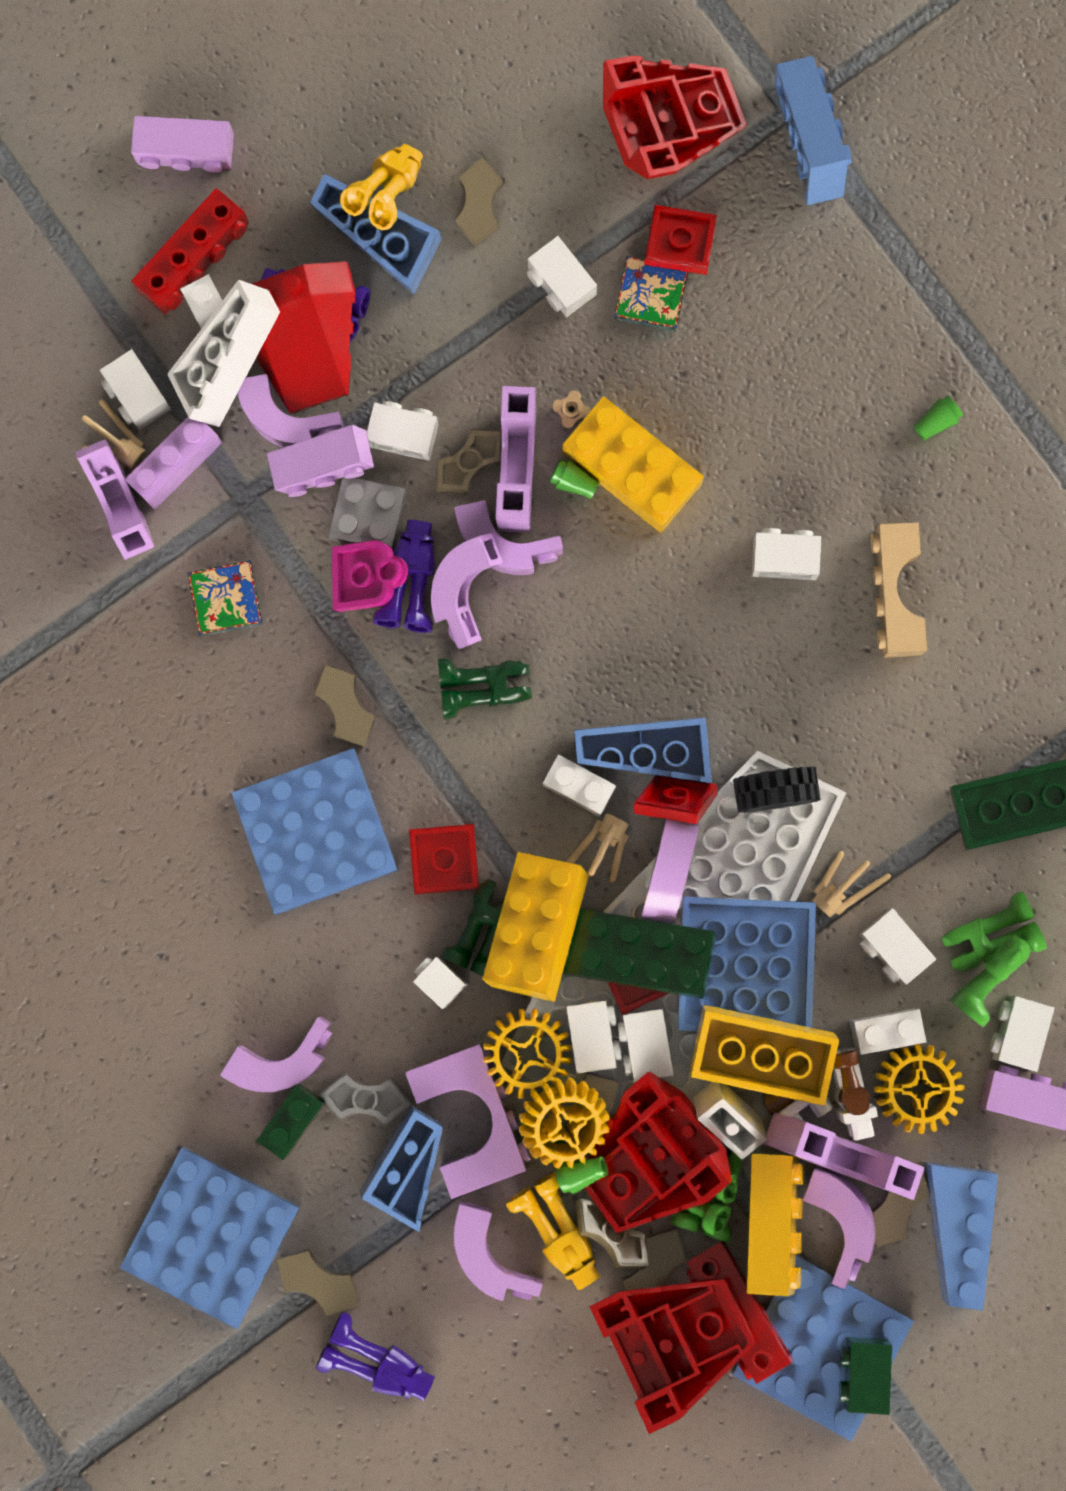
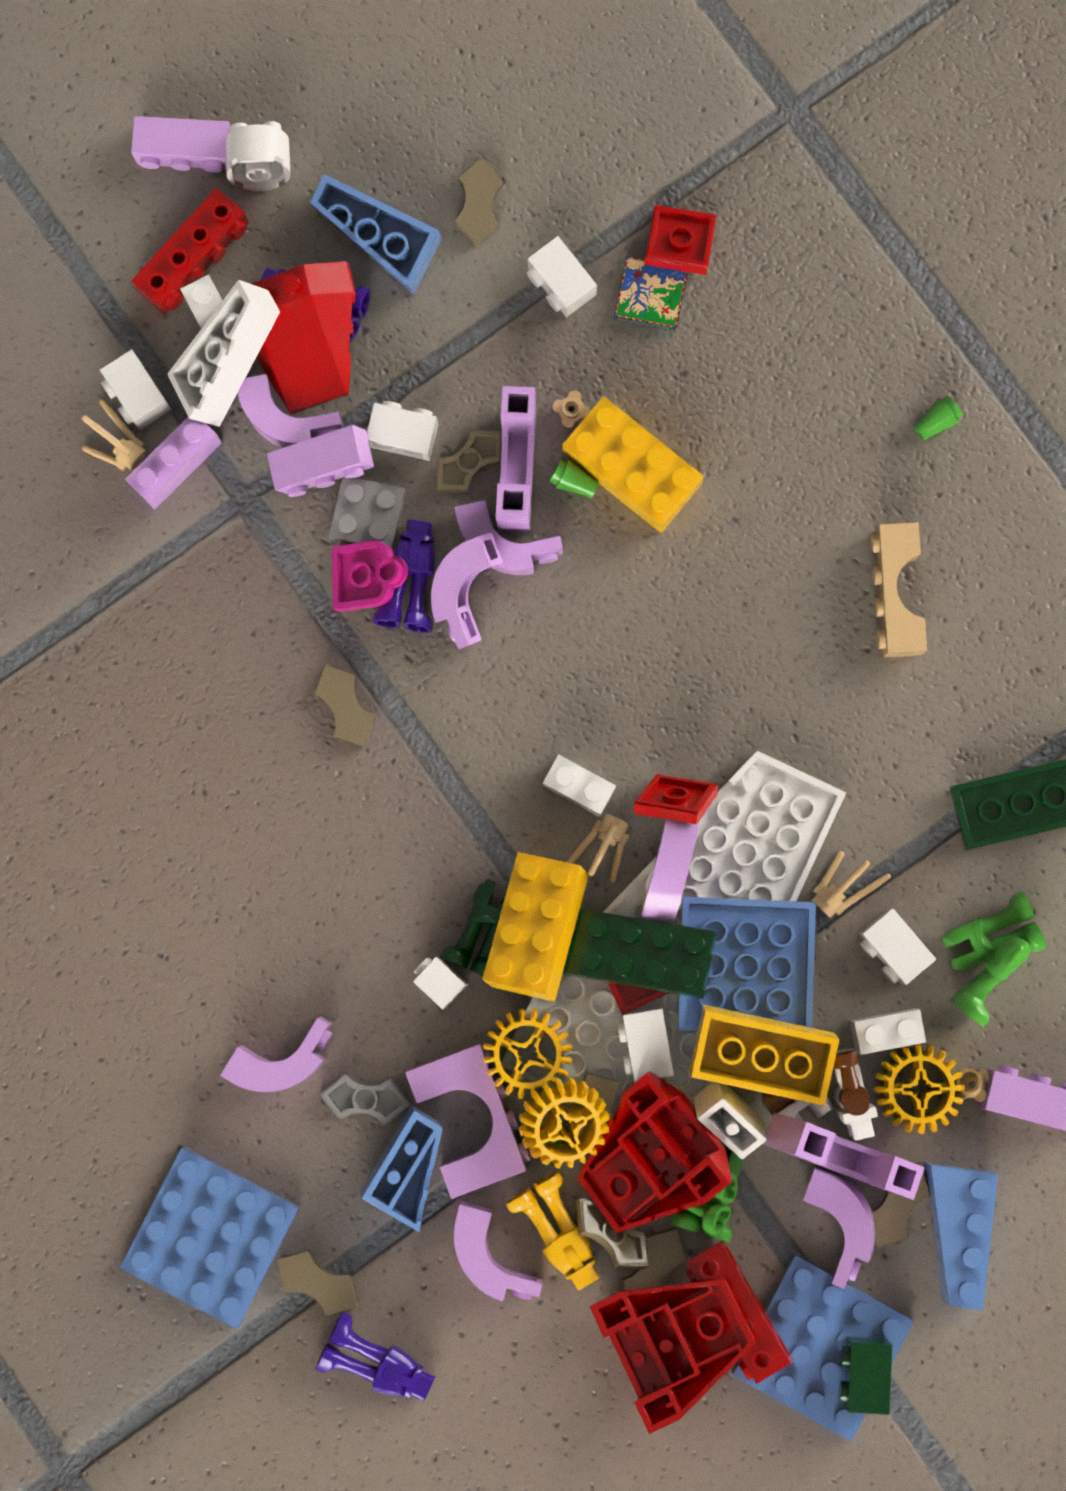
(116, 498): lavender arch -> none
(225, 598): tile -> none
(257, 155): none -> white brick
(291, 1121): dark green brick -> none
(314, 831): medium blue plate -> none
(396, 173): yellow piece -> none
(444, 859): red tile -> none
(494, 676): dark green piece -> none
(581, 1174): bright green cone -> none
(592, 1036): white brick -> none
(654, 748): medium blue wedge -> none
(667, 112): red wedge -> none
(774, 1225): yellow brick -> none
(776, 789): black tyre -> none
(786, 554): white brick -> none
(813, 129): medium blue wedge -> none
(978, 1091): none -> tan plate
(1021, 1033): white brick -> none

